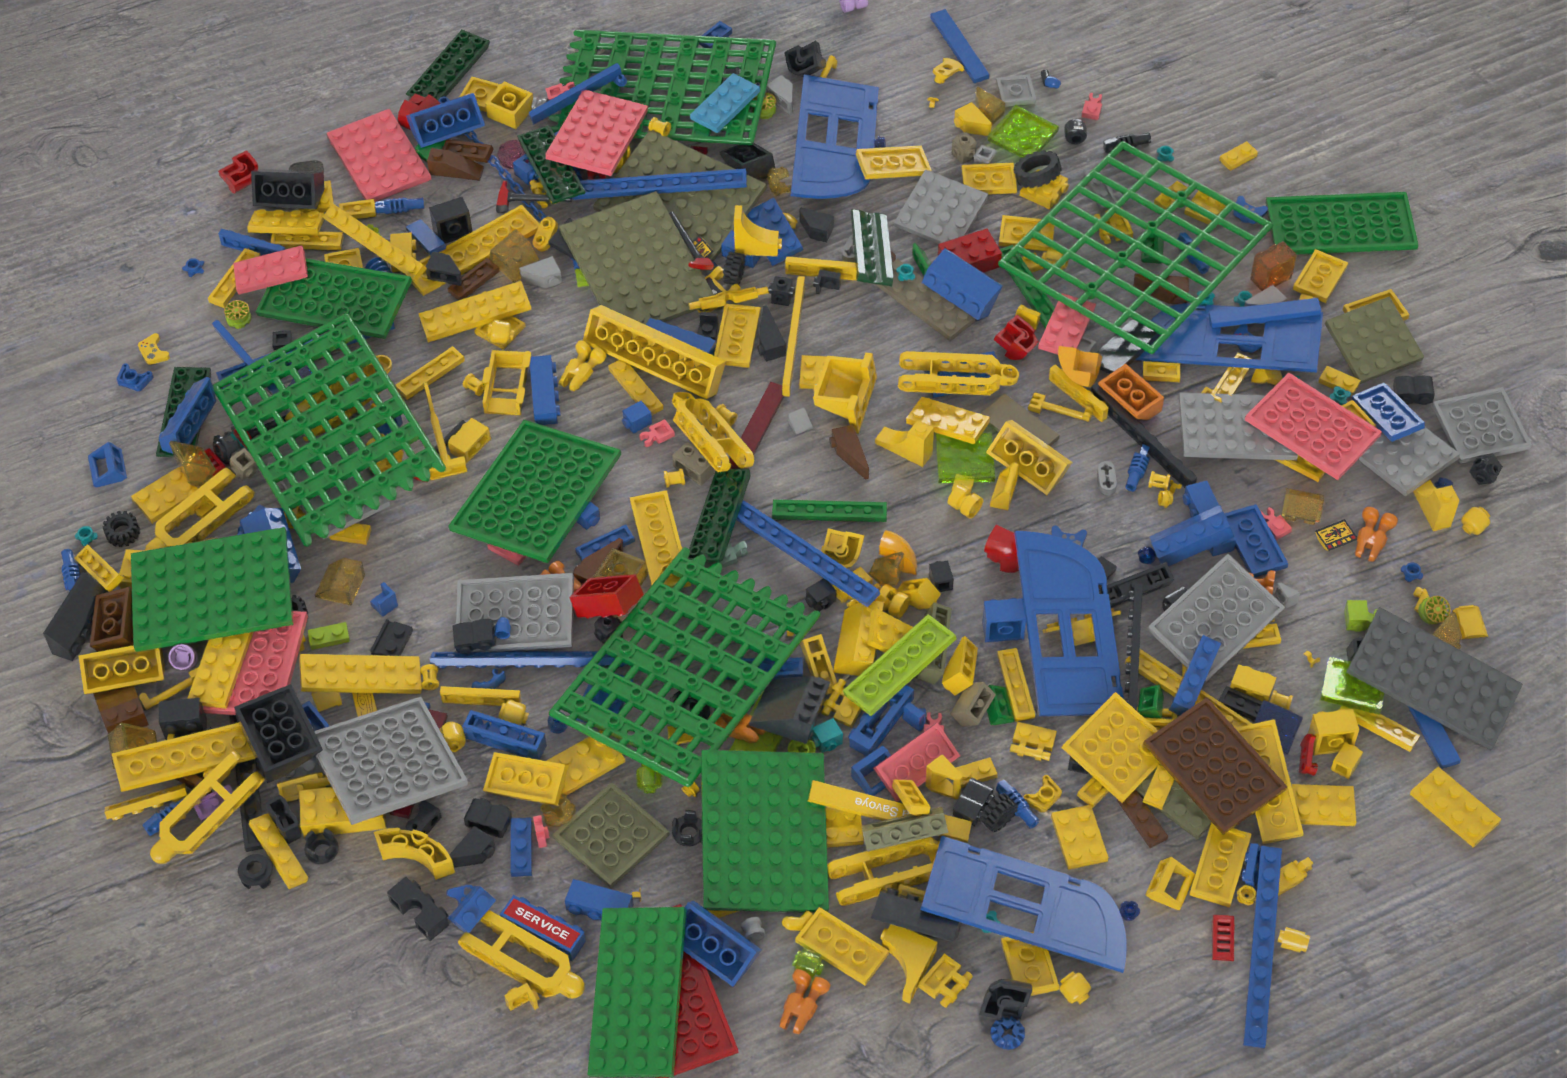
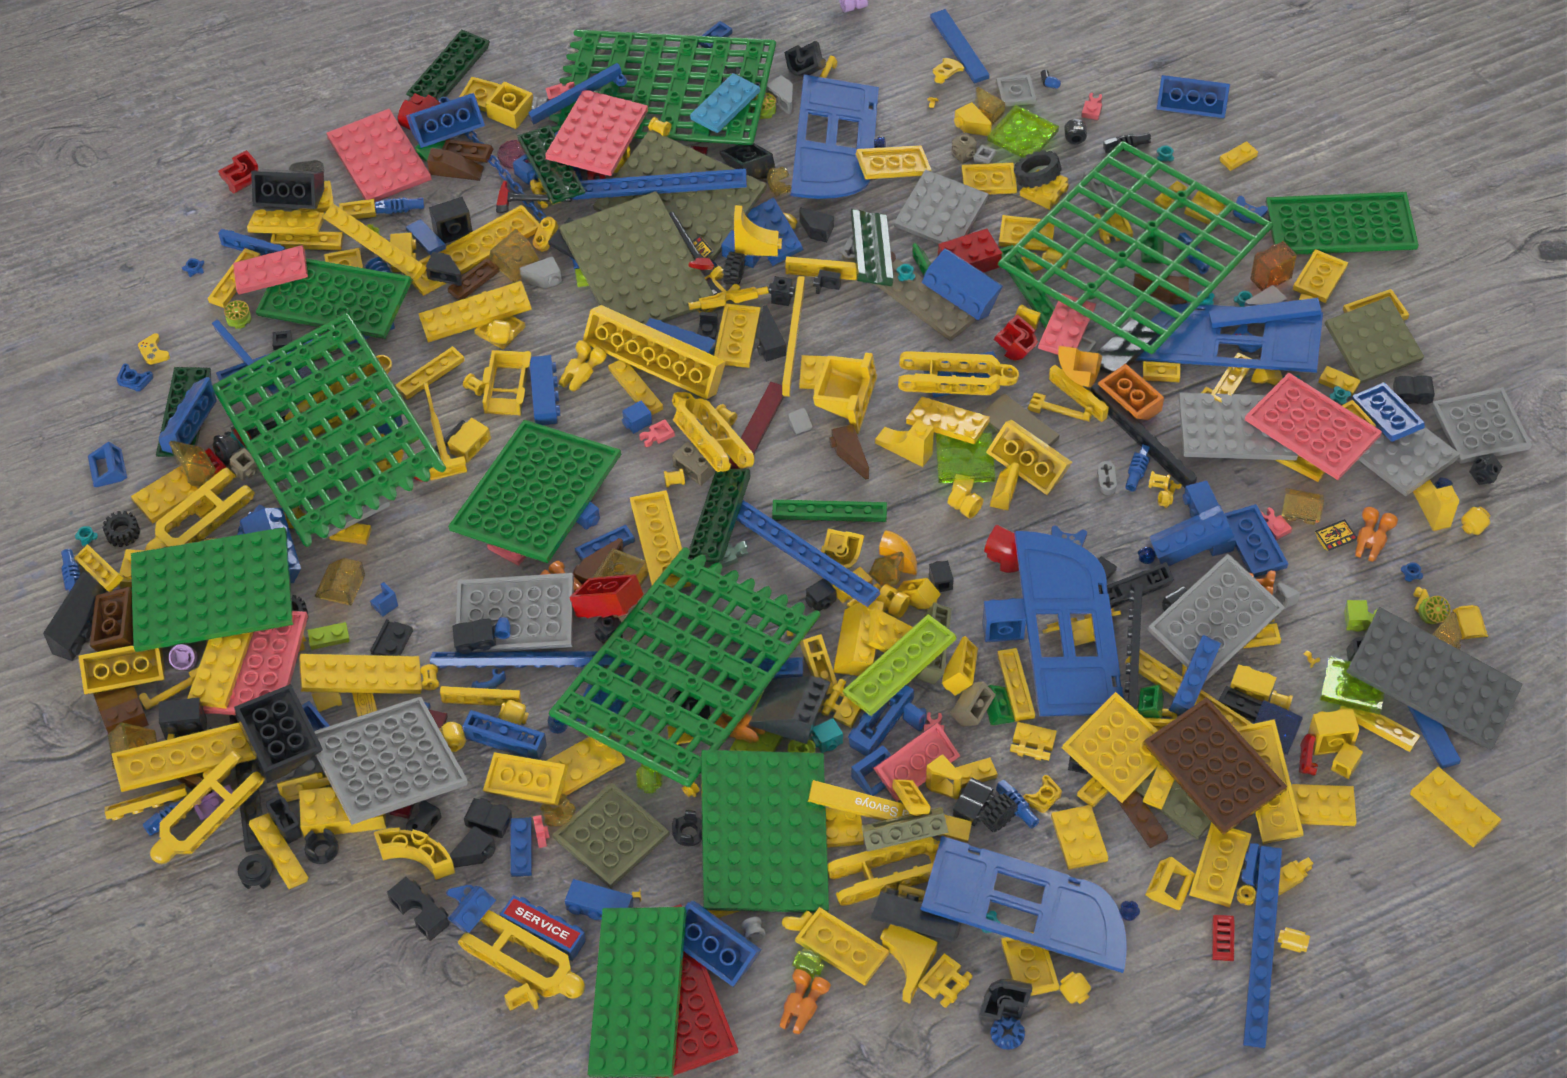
(1193, 96): none -> blue slope

